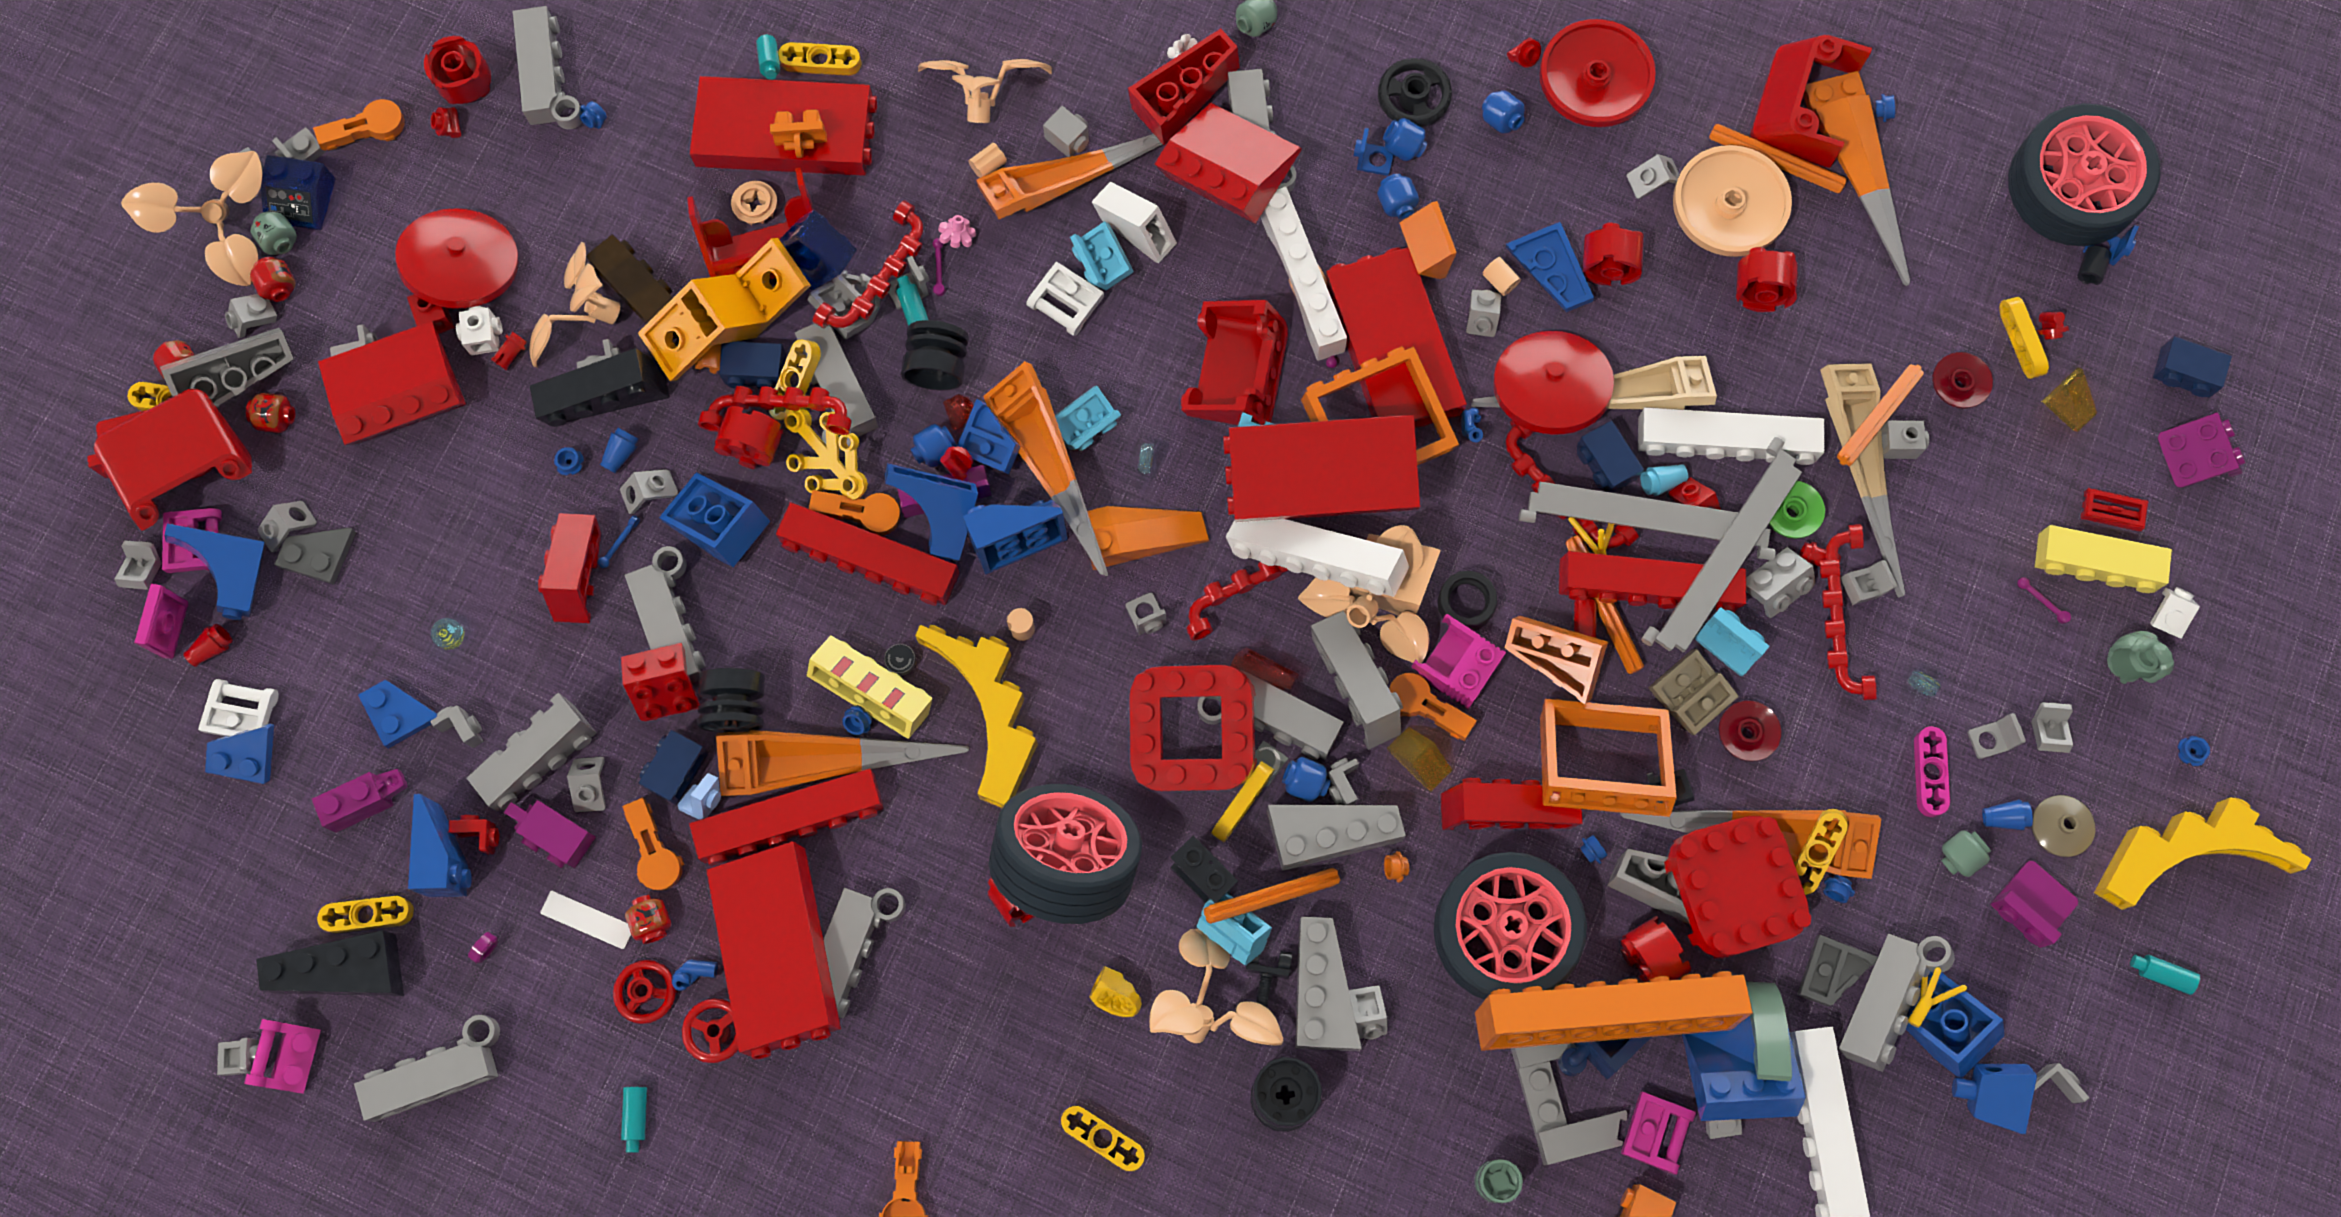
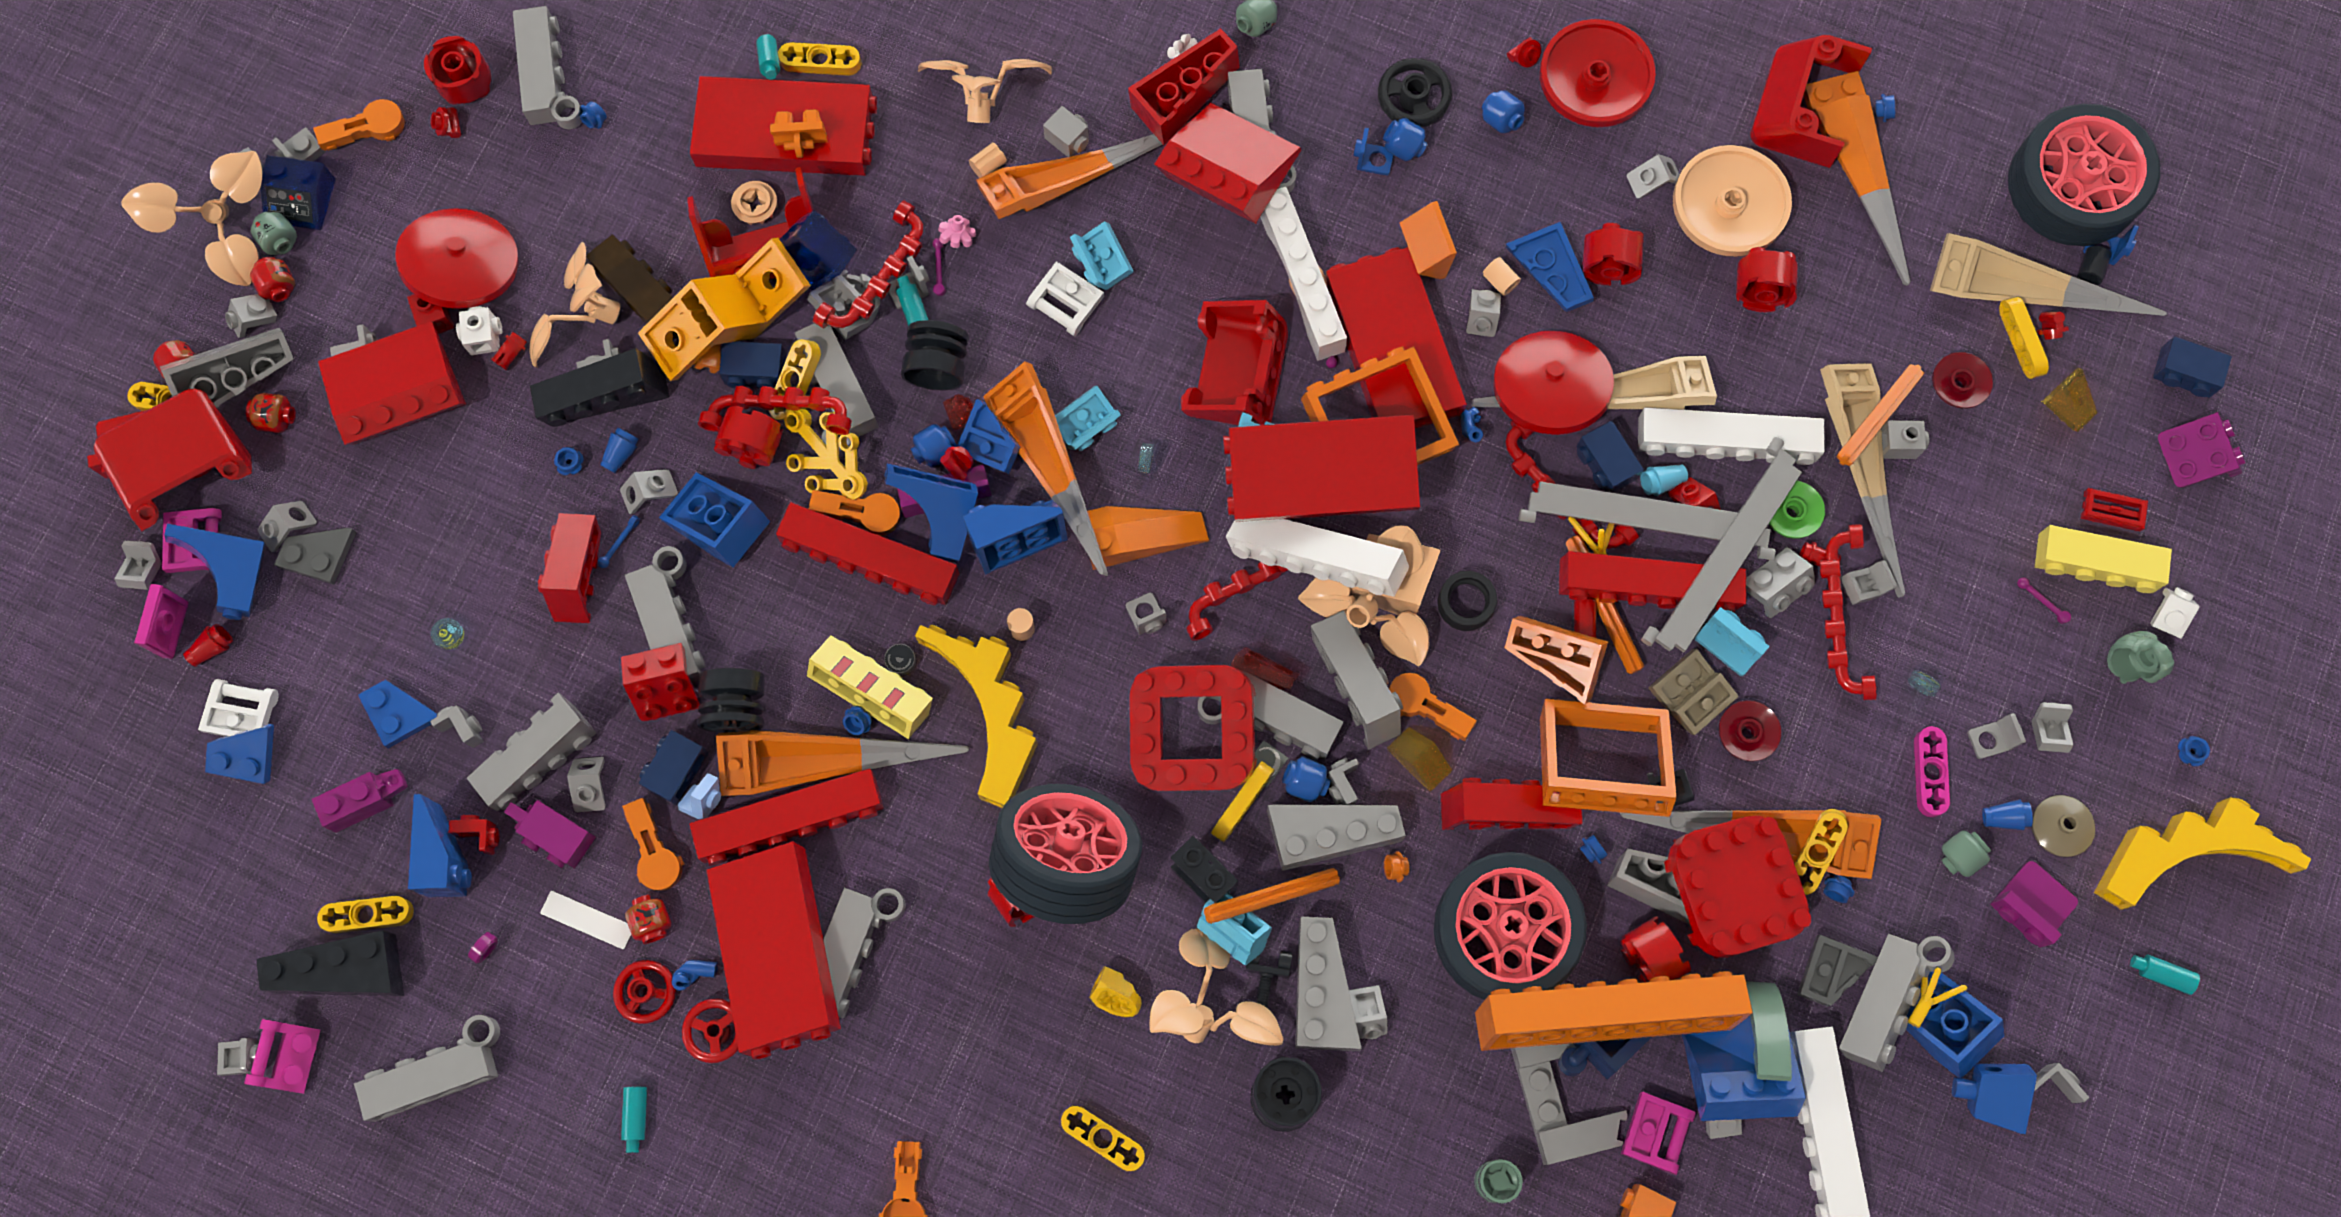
(1135, 220): white slope -> none
(1398, 196): blue head -> none
(1460, 663): dark pink piece -> none
(1782, 159): orange axle -> none
(1989, 273): none -> tan plate

